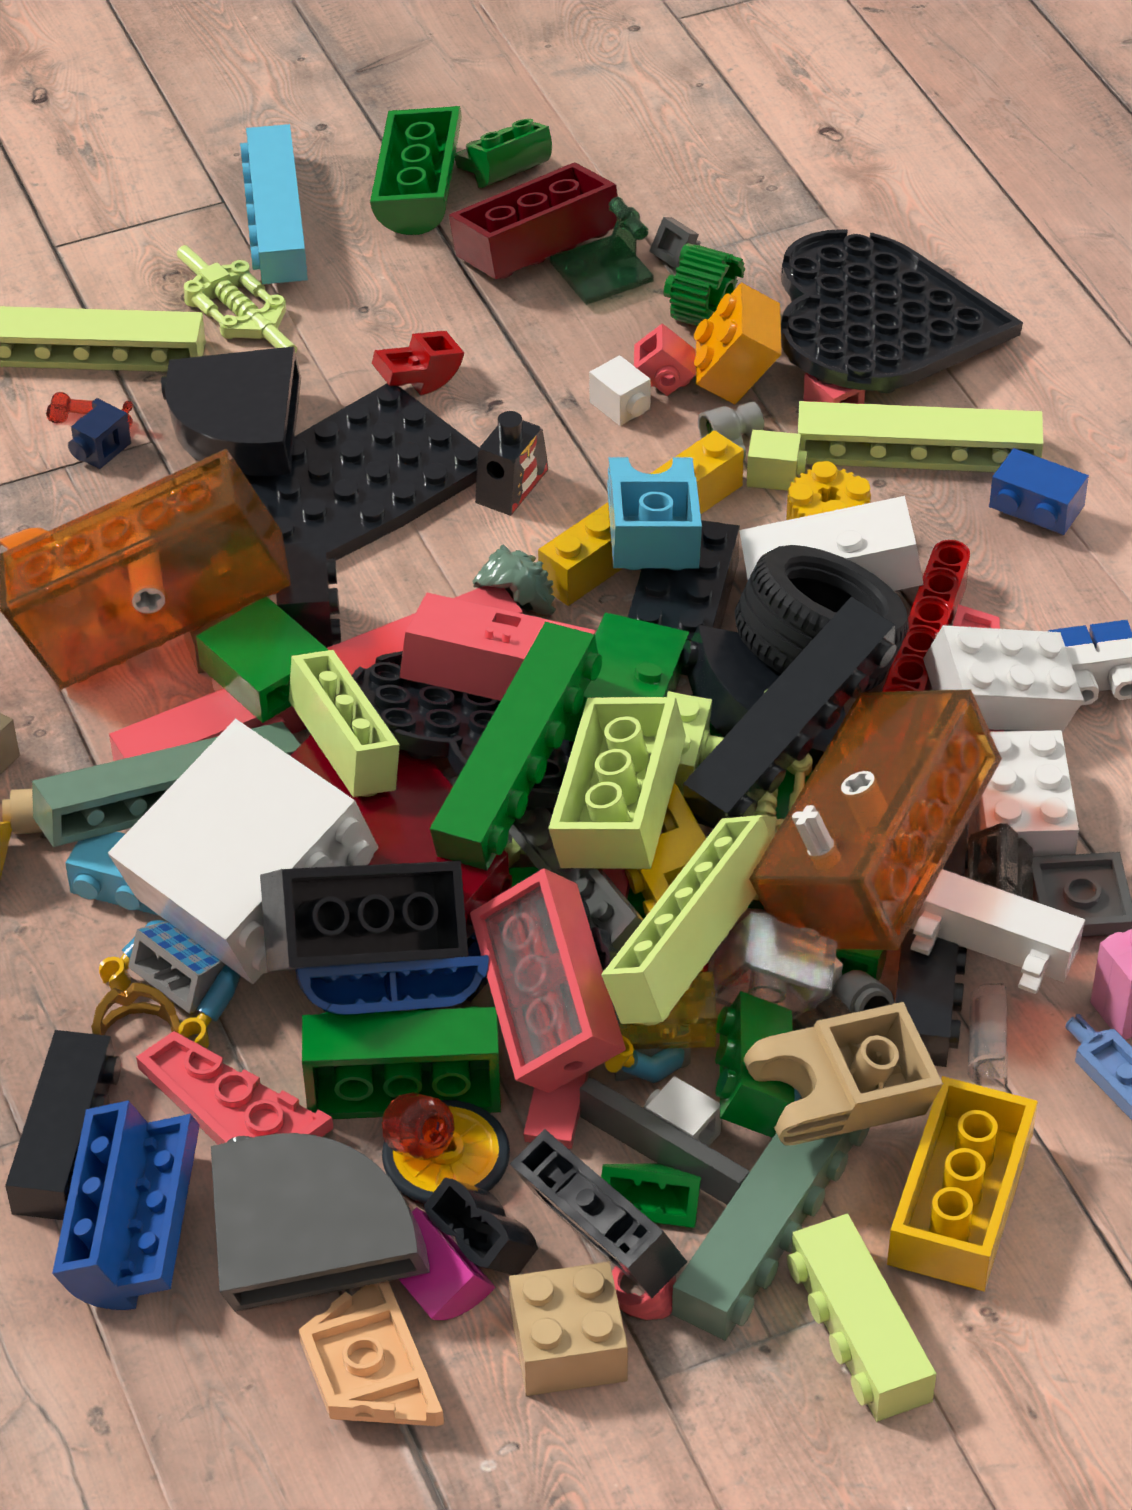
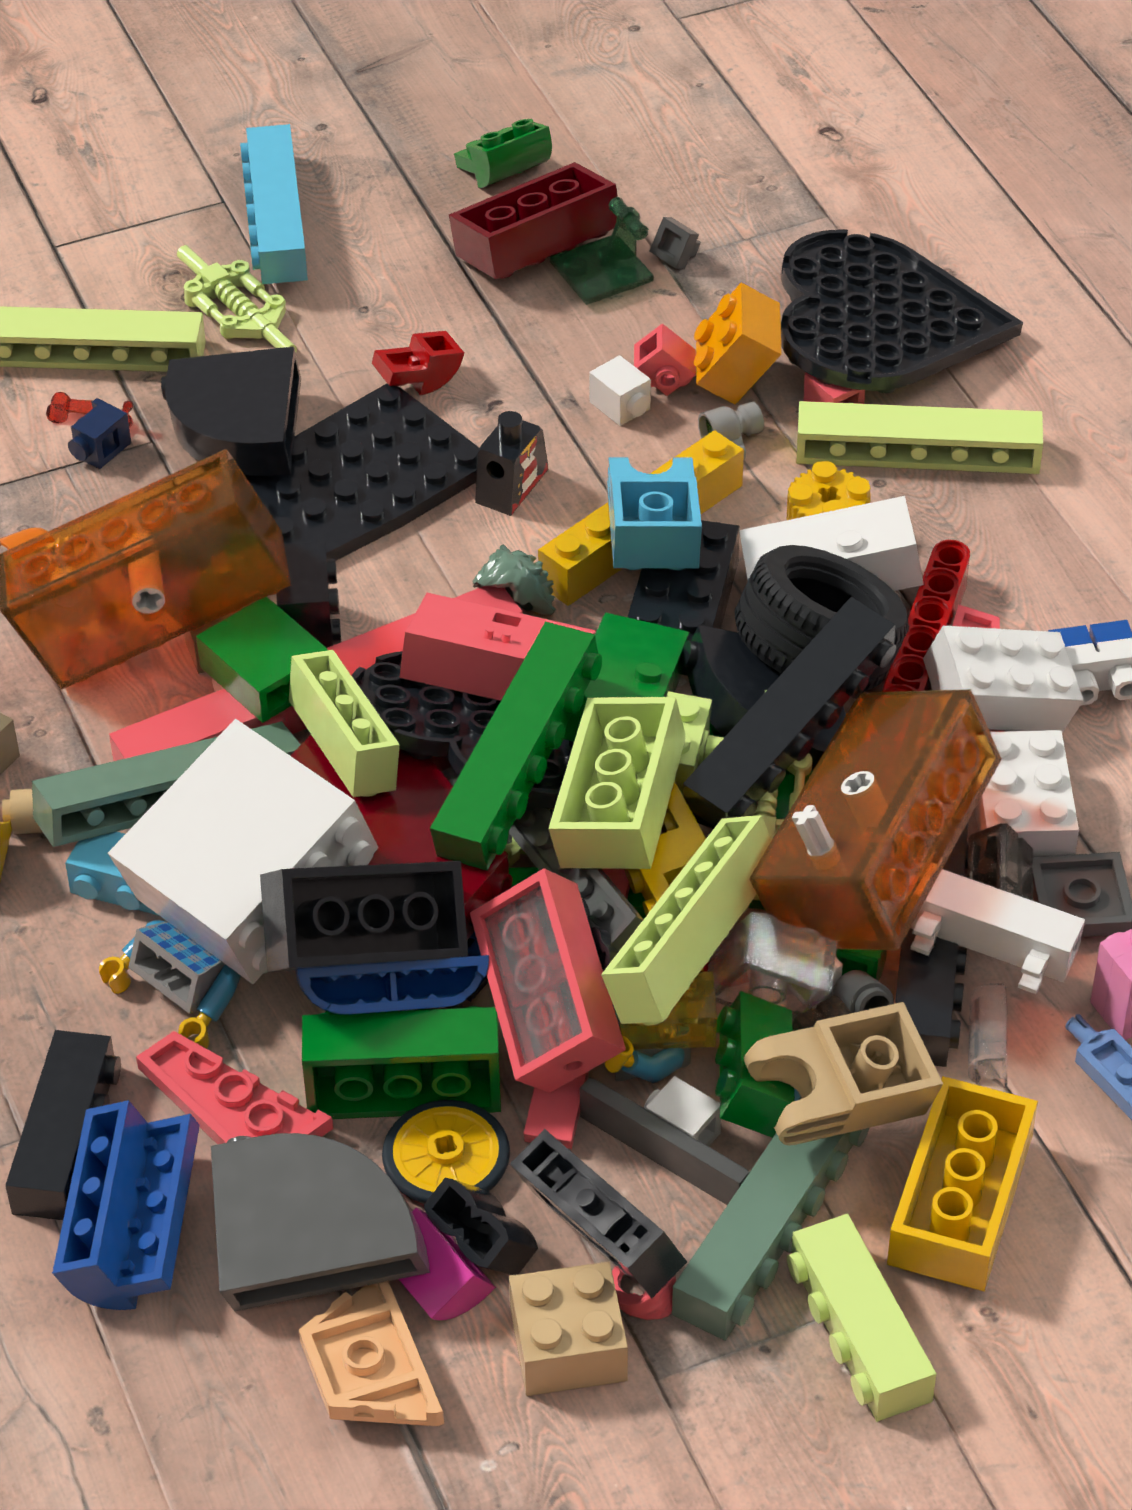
(126, 998): pearl gold helmet -> none
(415, 168): green brick -> none
(418, 1126): clear red head -> none
(657, 1191): green slope -> none
(701, 282): green brick -> none
(774, 459): yellowish green brick -> none
(1038, 491): blue brick -> none

